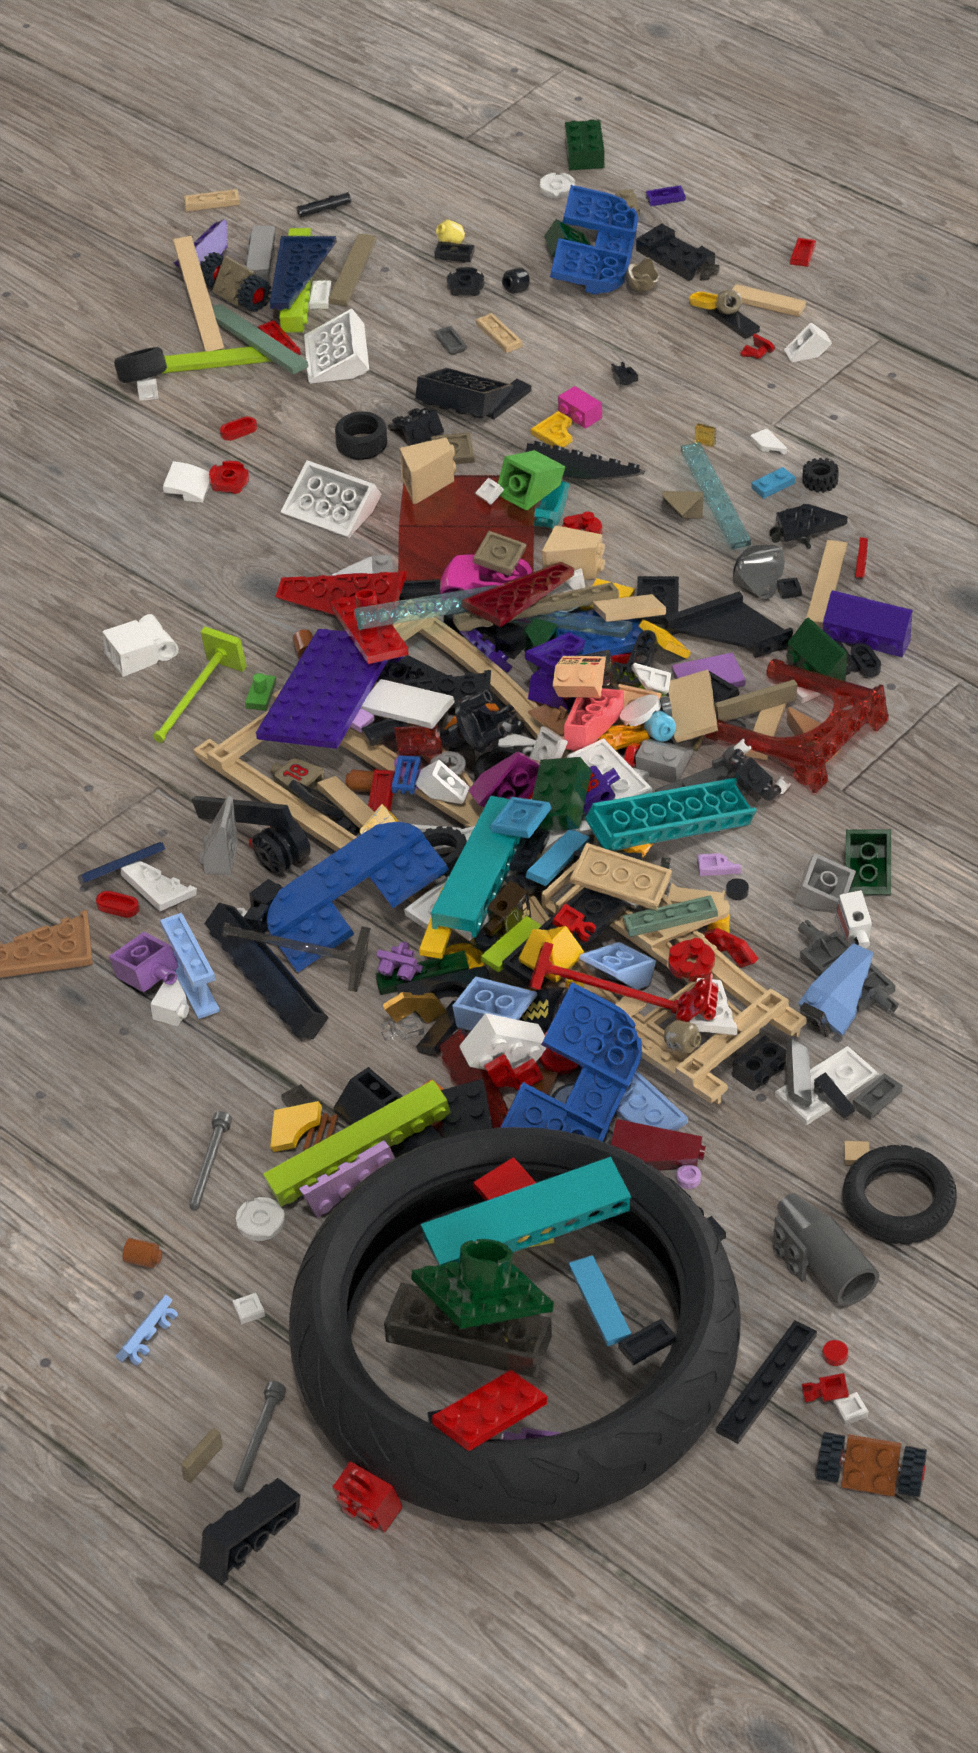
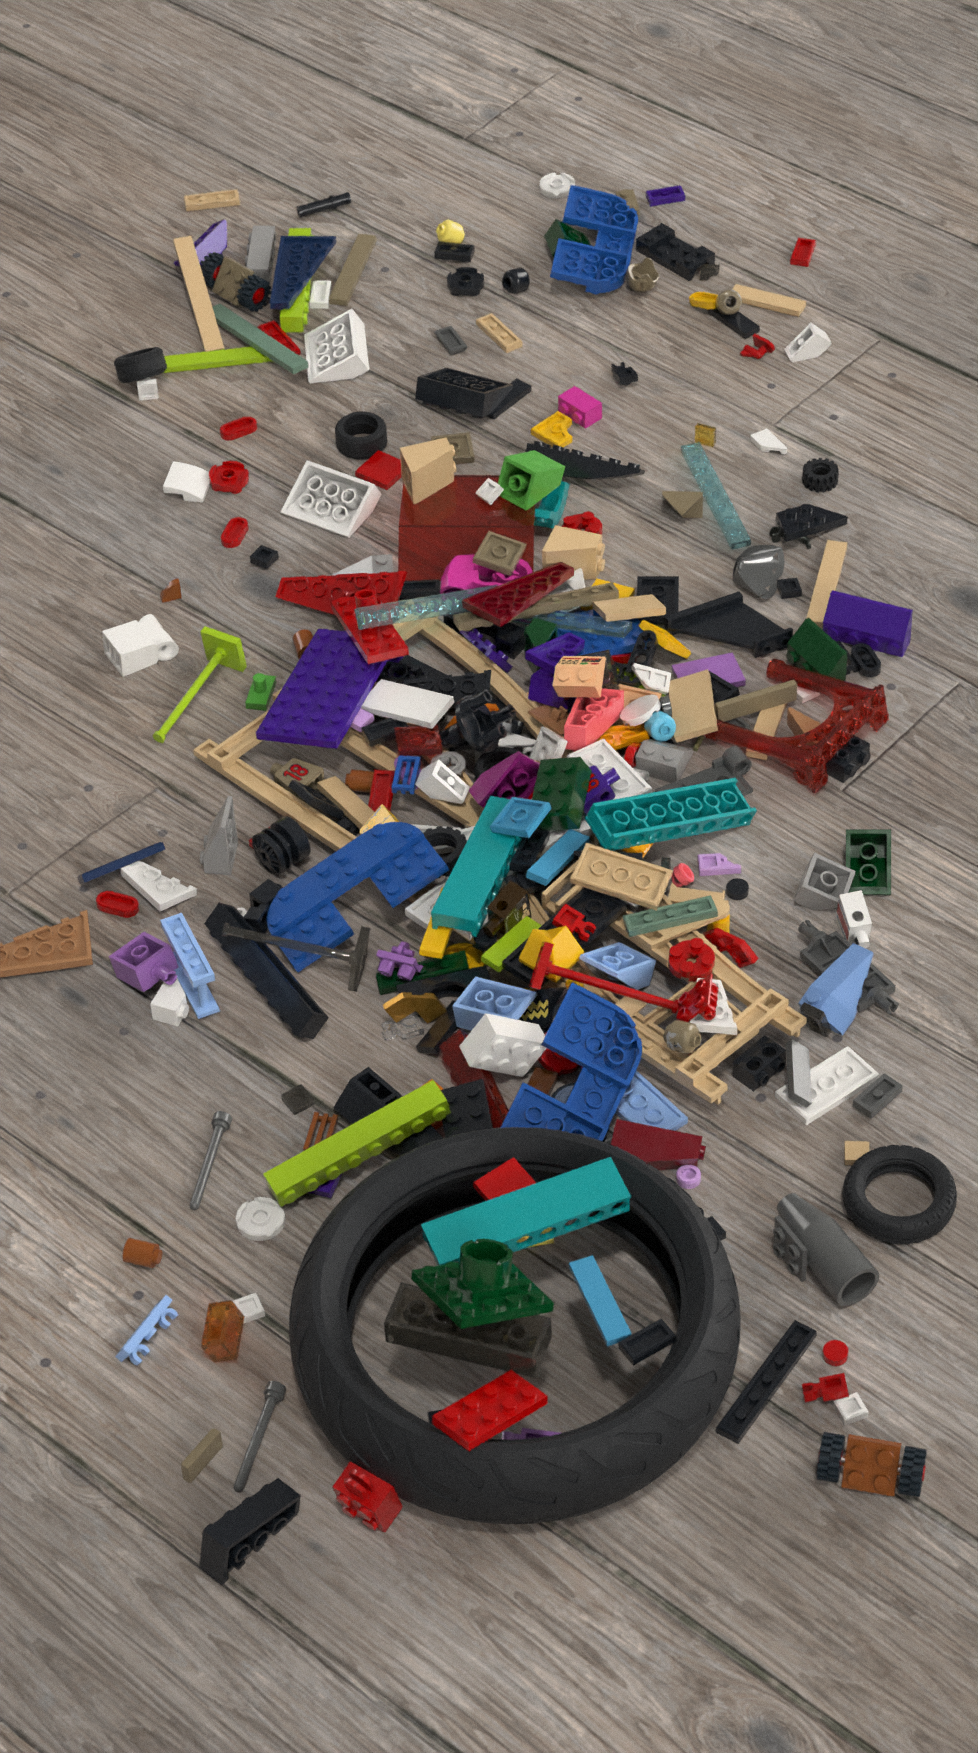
(171, 592): none -> dark orange tile
(222, 1331): none -> clear orange brick
(234, 532): none -> red tile
(246, 811): black tile -> none
(264, 557): none -> black plate
(292, 1123): yellow tile -> none
(333, 1188): lavender wing -> none
(380, 470): none -> red tile
(418, 425): black bracket -> none
(503, 1074): red tile -> none
(584, 145): dark green brick -> none
(682, 874): none -> coral tile
(752, 776): black torso -> none
(773, 482): dark azure plate -> none
(832, 1095): black piece -> none
(849, 759): none -> black brick
(862, 558): red tile -> none

